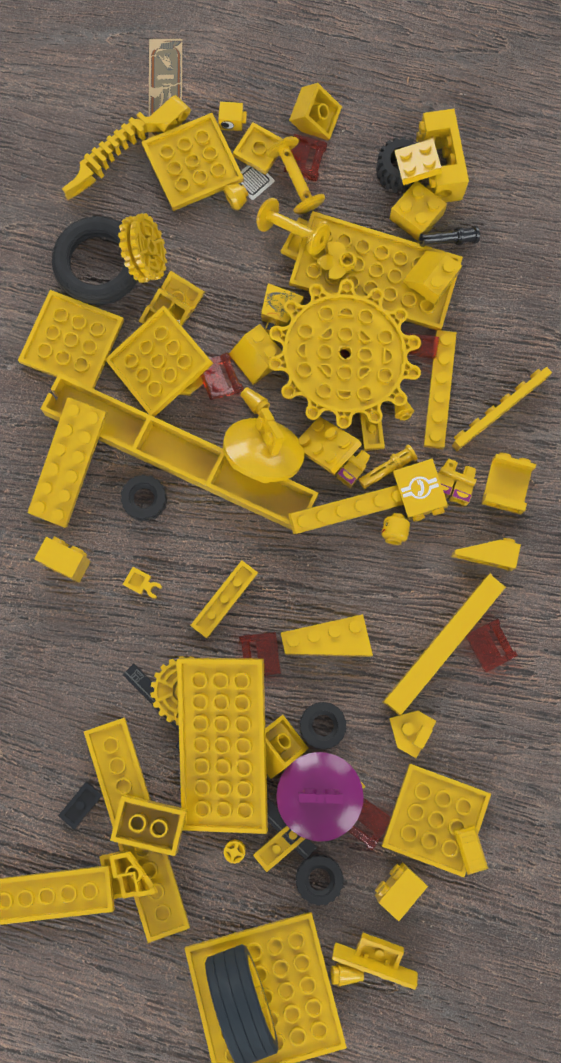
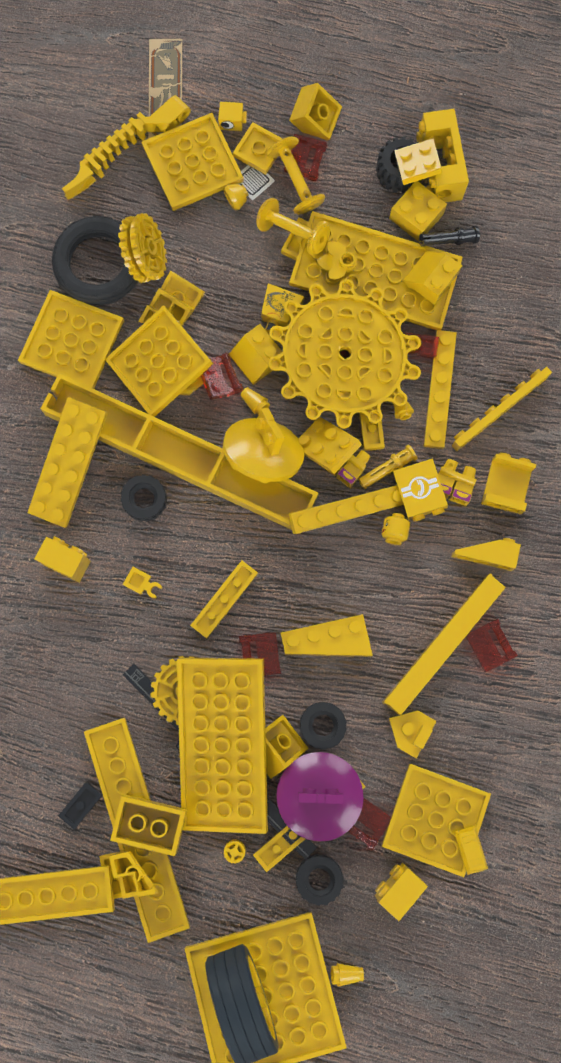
(377, 958): yellow bracket -> none

